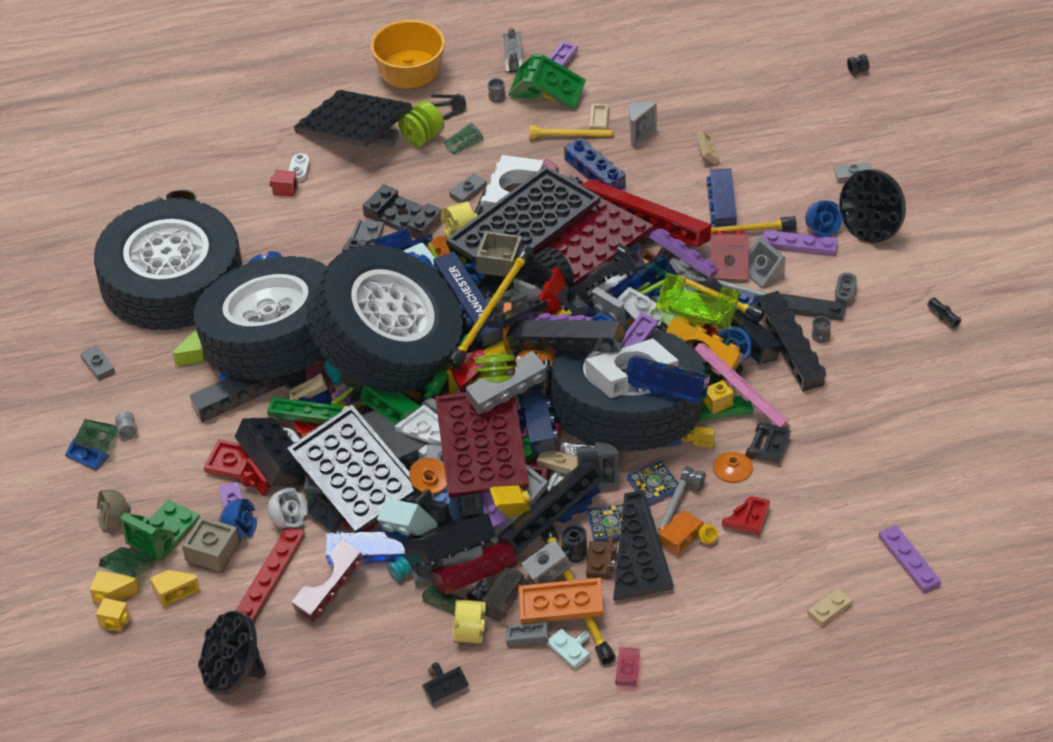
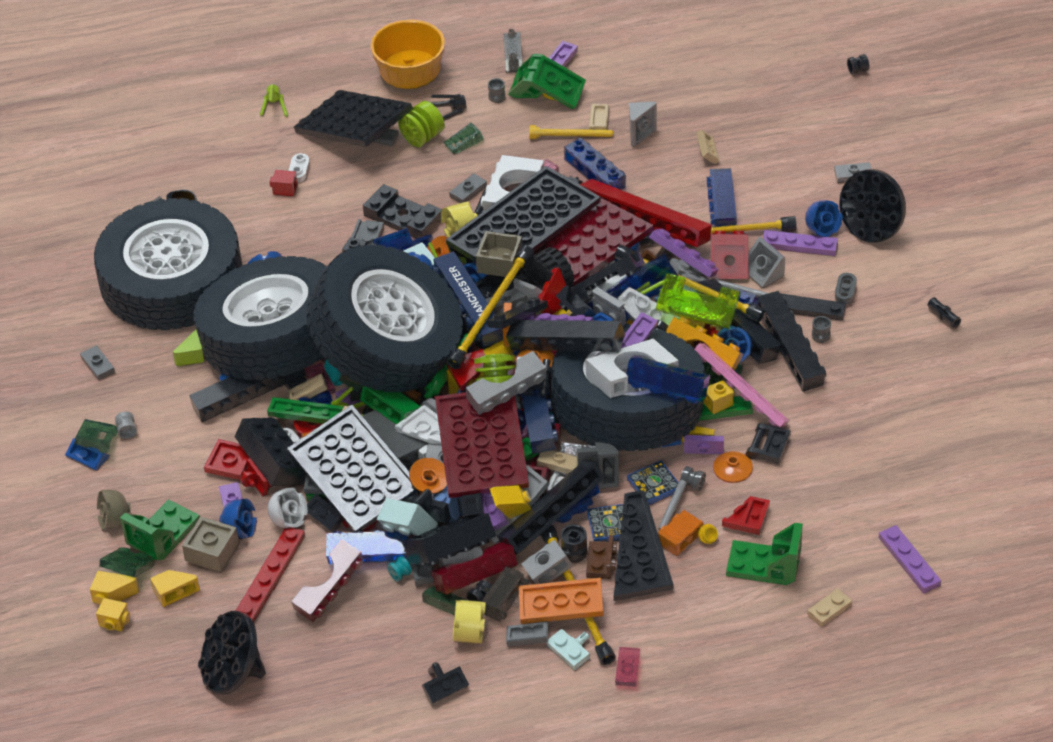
(273, 95): none -> lime plant
(703, 444): none -> medium lavender plate
(768, 563): none -> green bracket

